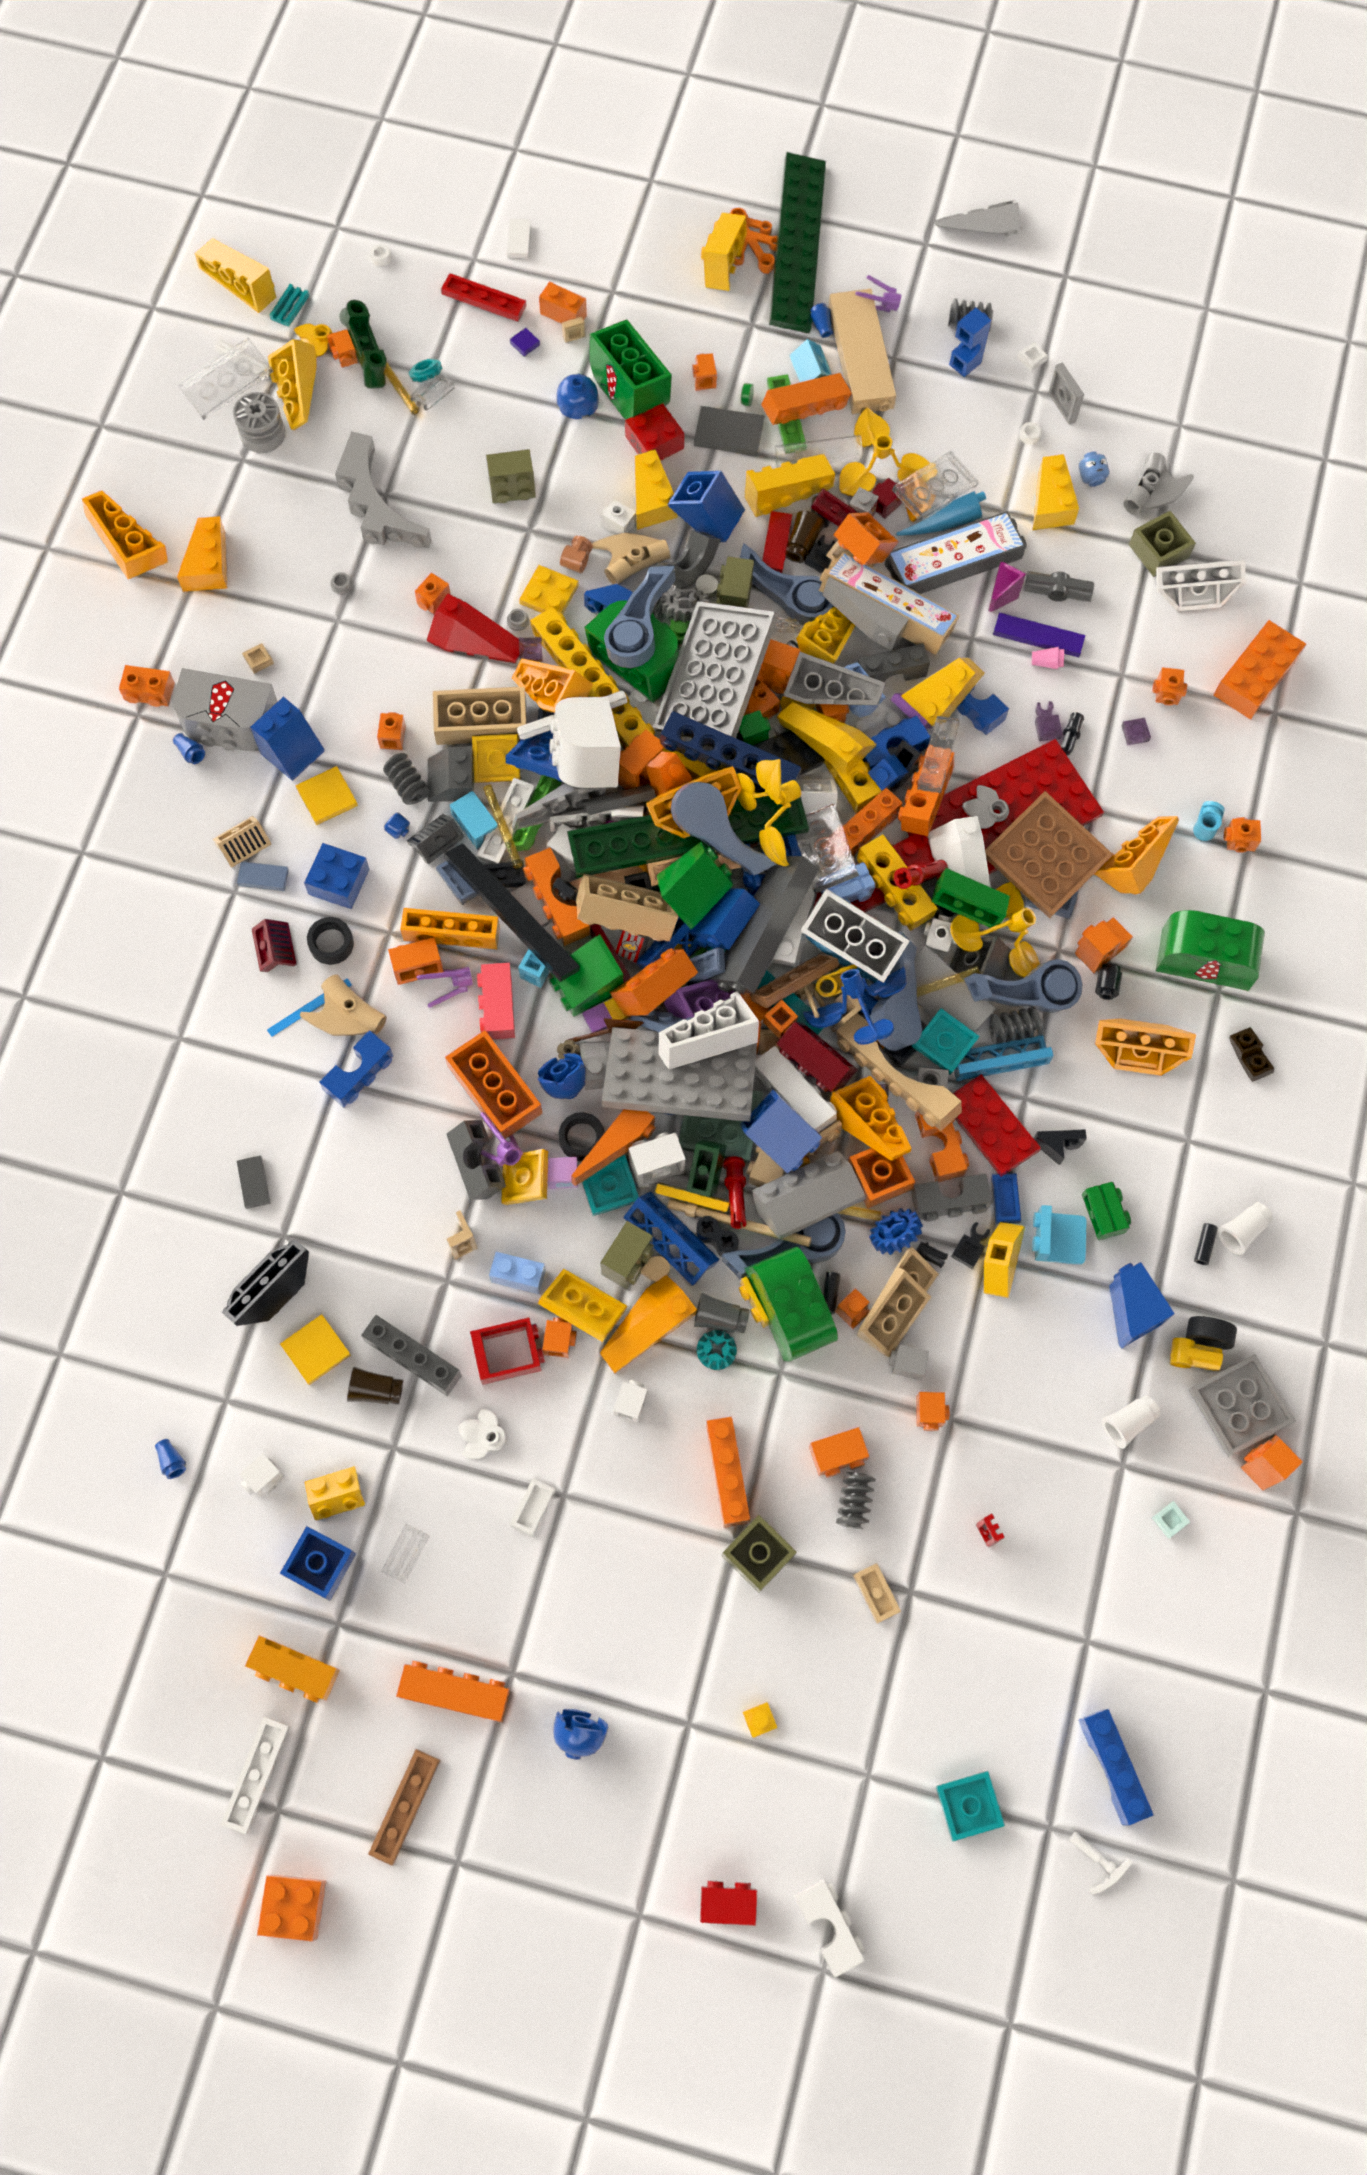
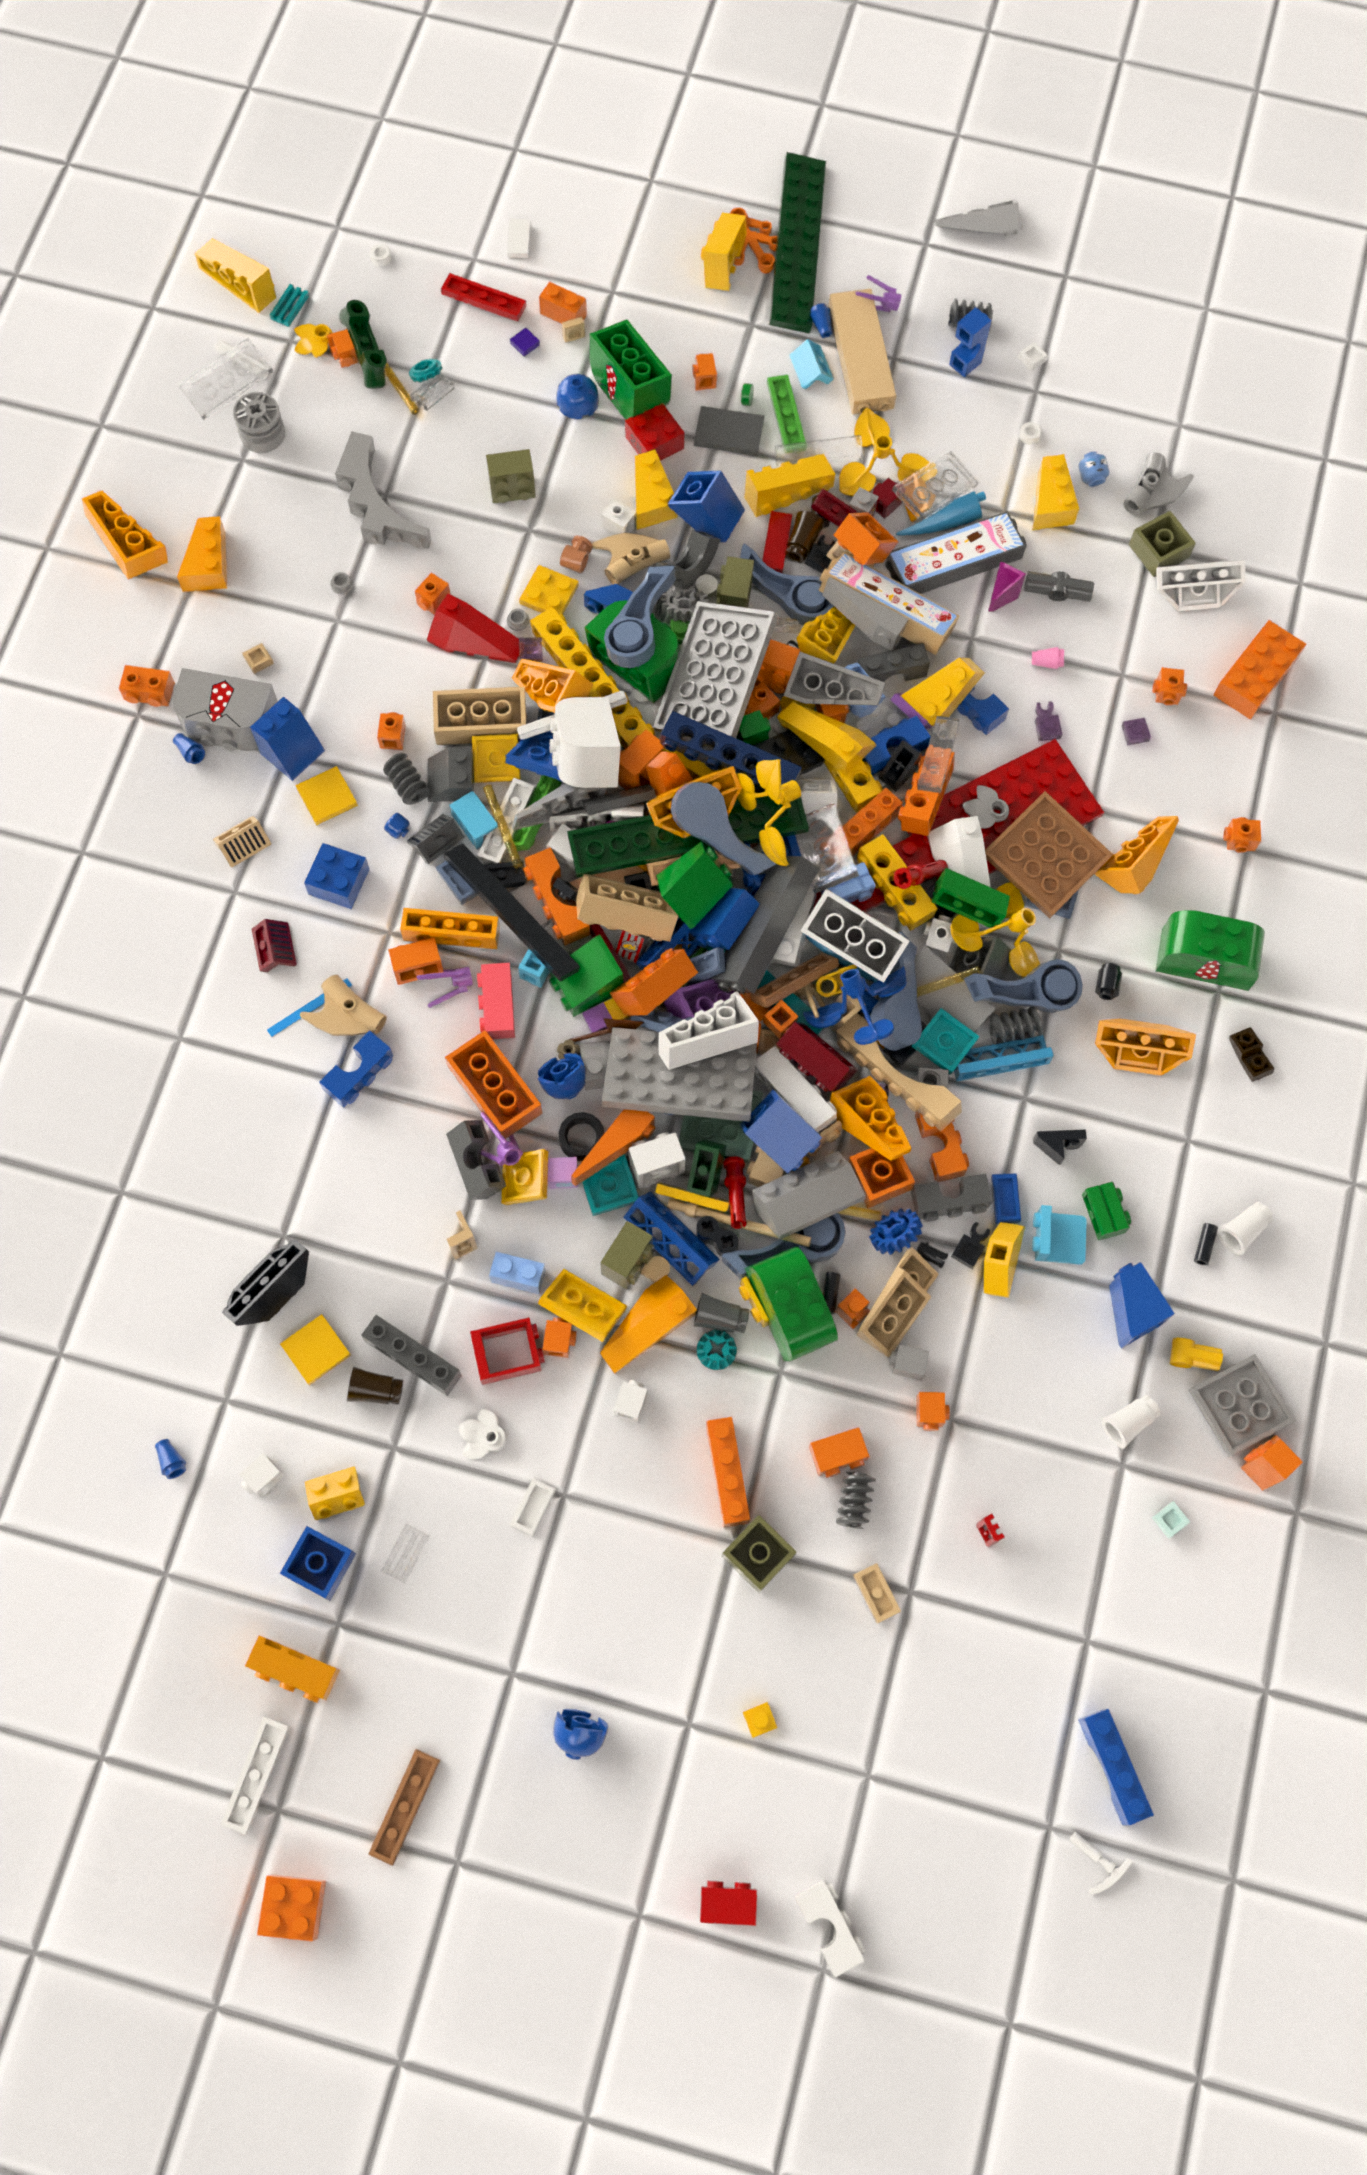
(253, 1182): dark grey tile -> none
(262, 876): sand blue tile -> none
(295, 376): yellow wedge -> none
(328, 924): black tyre -> none
(453, 1692): orange brick -> none
(806, 399): orange brick -> none
(888, 772): blue brick -> none
(970, 1806): teal plate -> none
(994, 1127): red plate -> none
(1038, 634): dark purple tile -> none
(1066, 393): light grey tile -> none
(1072, 732): black axle -> none
(1102, 943): orange brick -> none
(1211, 814): medium azure piece -> none
(1211, 1332): black tyre -> none

